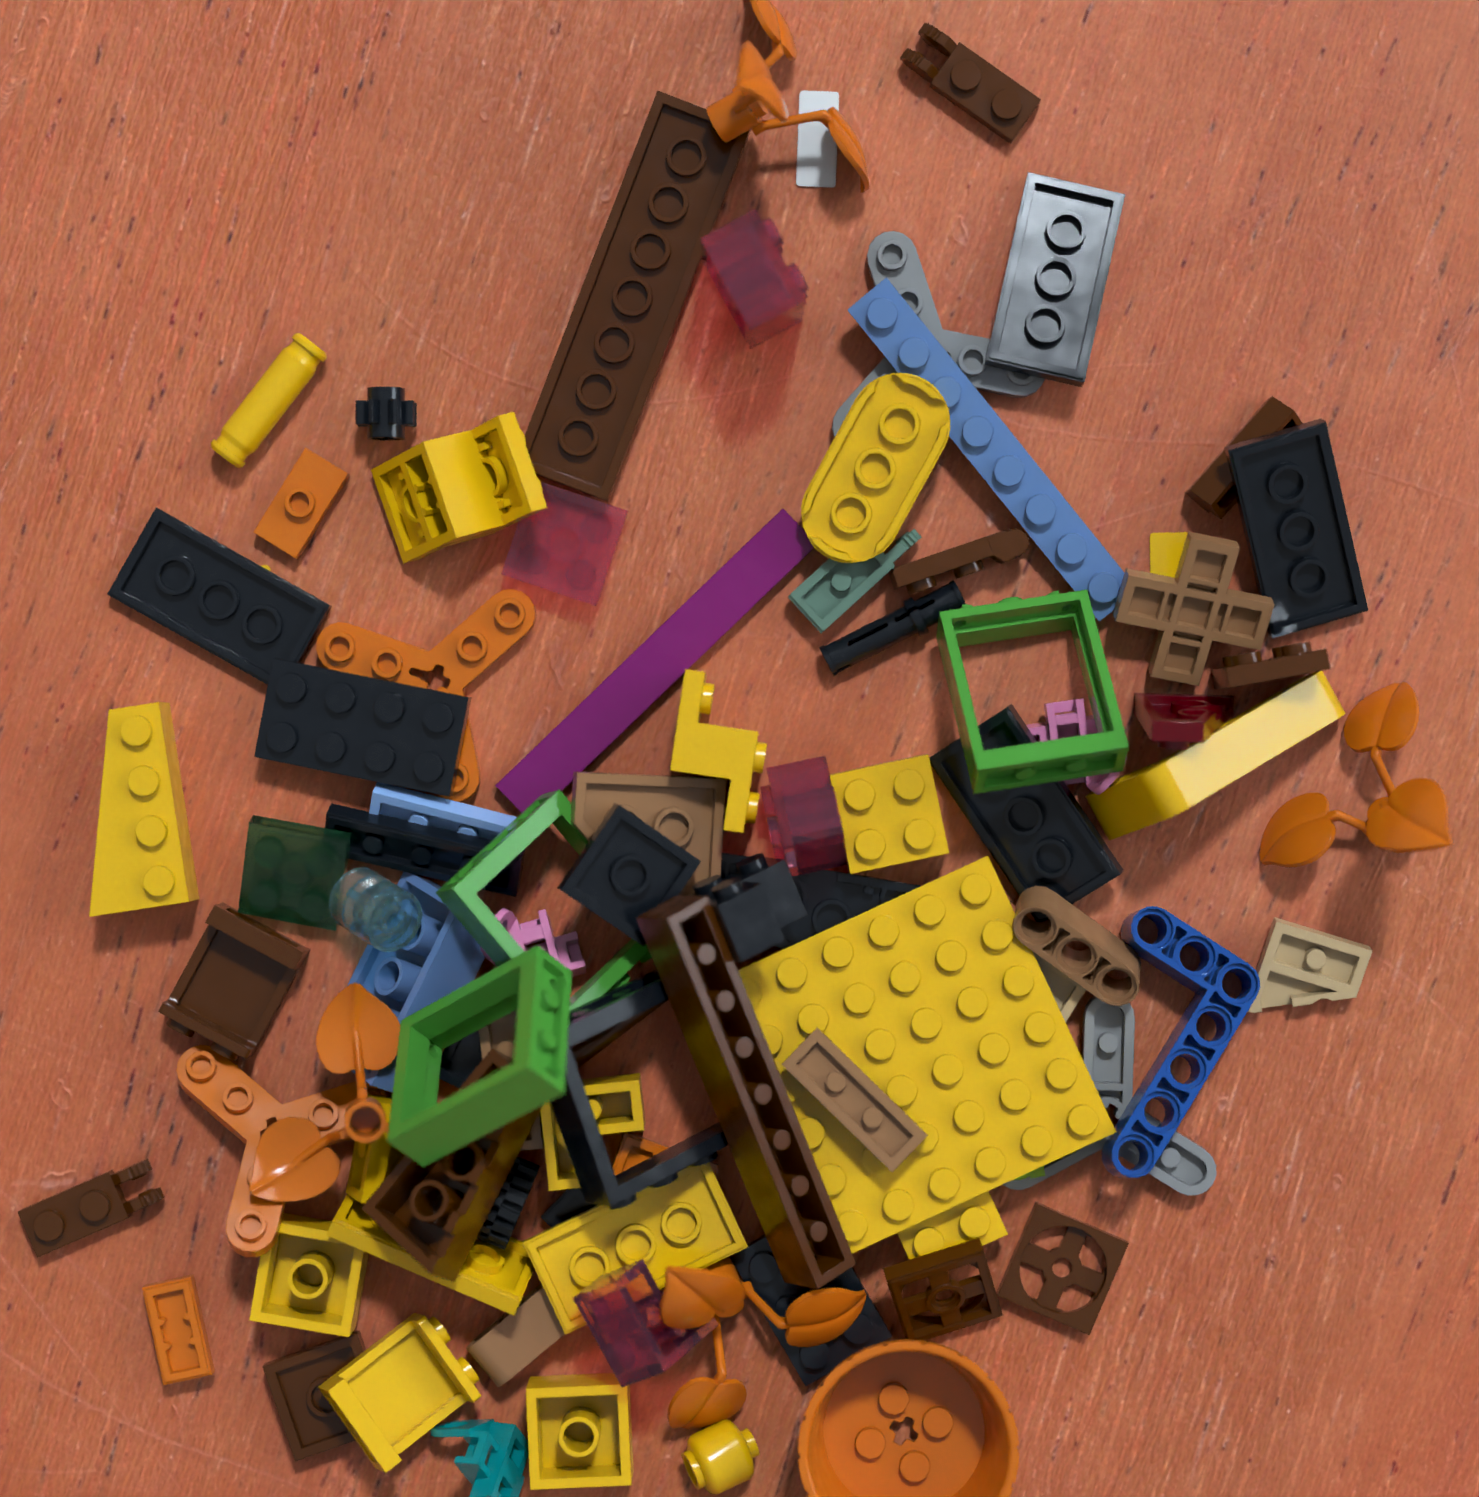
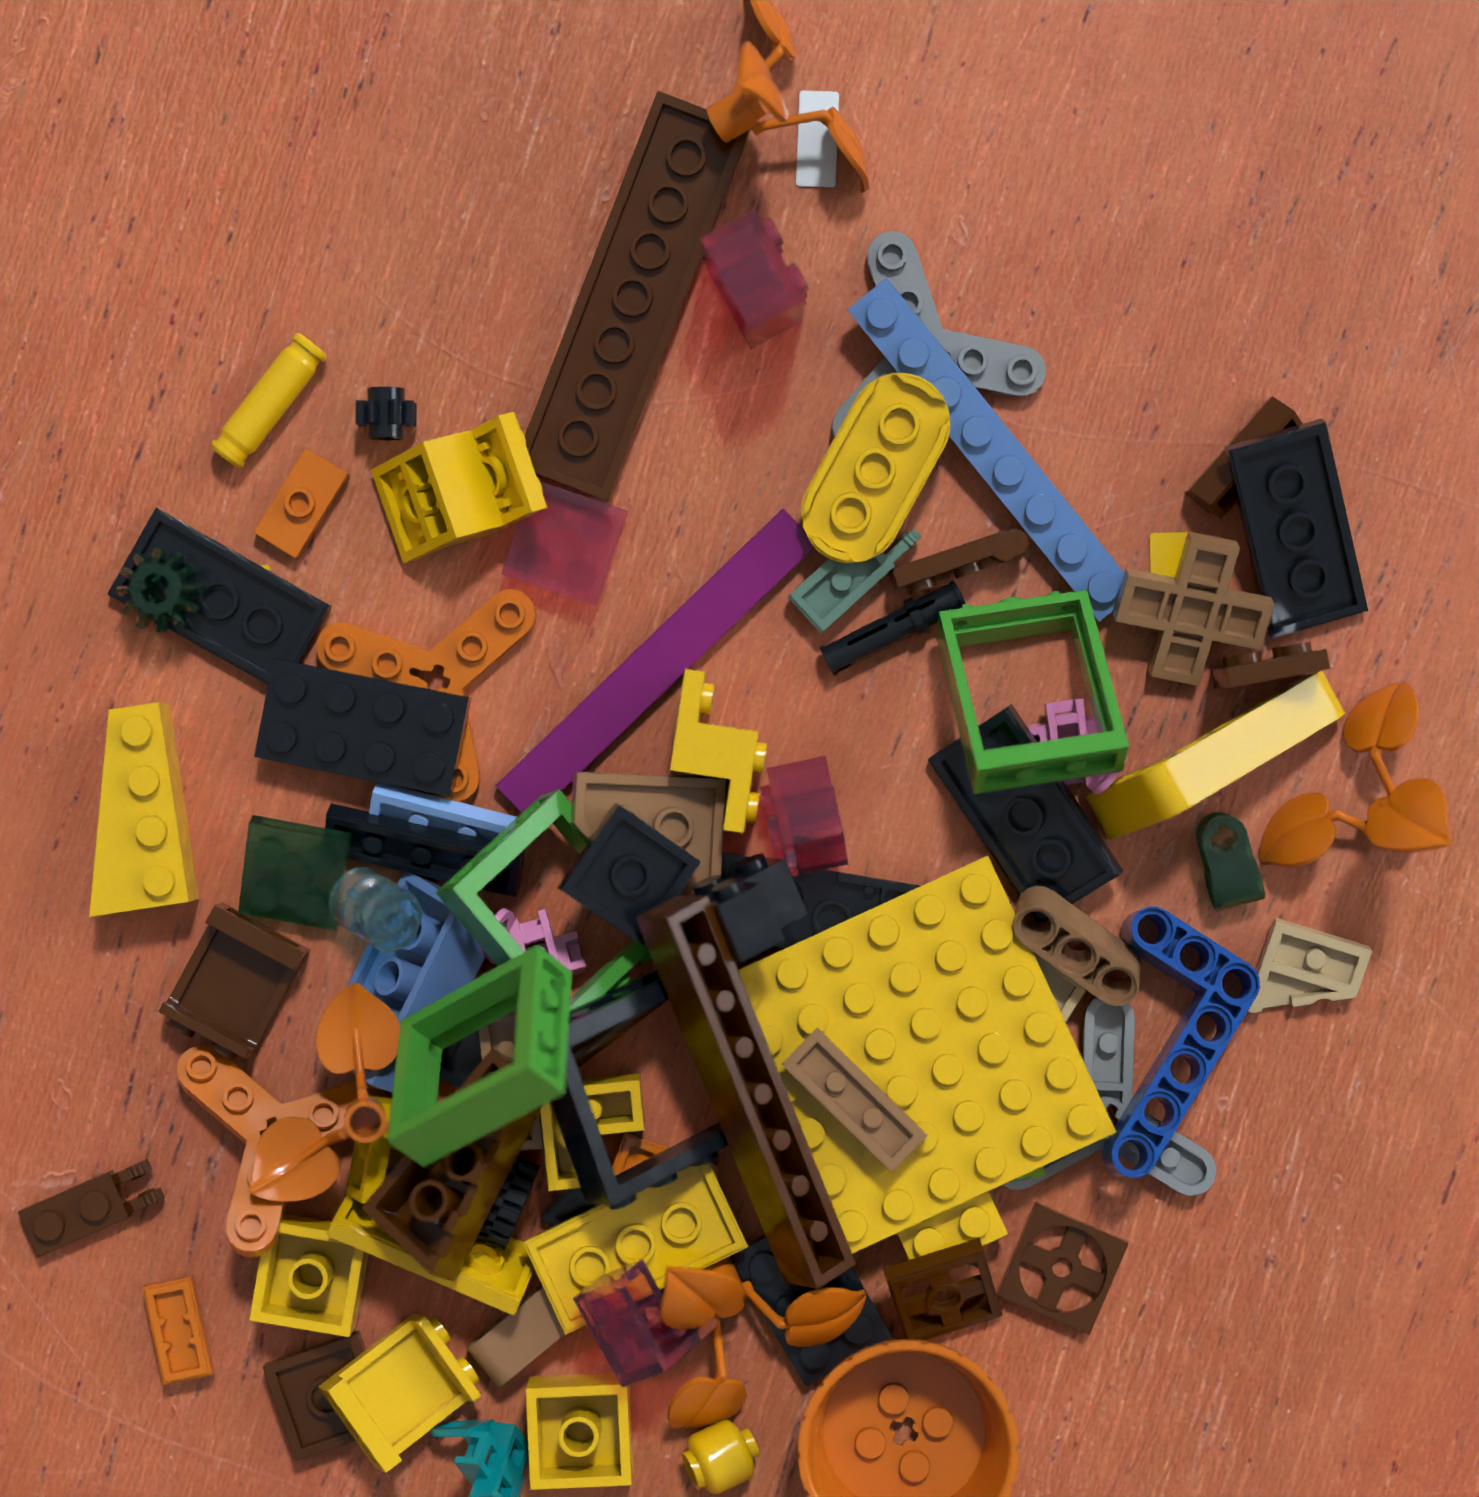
(142, 586): none -> clear green gear
(889, 813): yellow brick -> none
(974, 85): reddish brown hinge -> none
(1054, 279): tile -> none
(1181, 717): dark red wing -> none
(1228, 871): none -> clear green piece

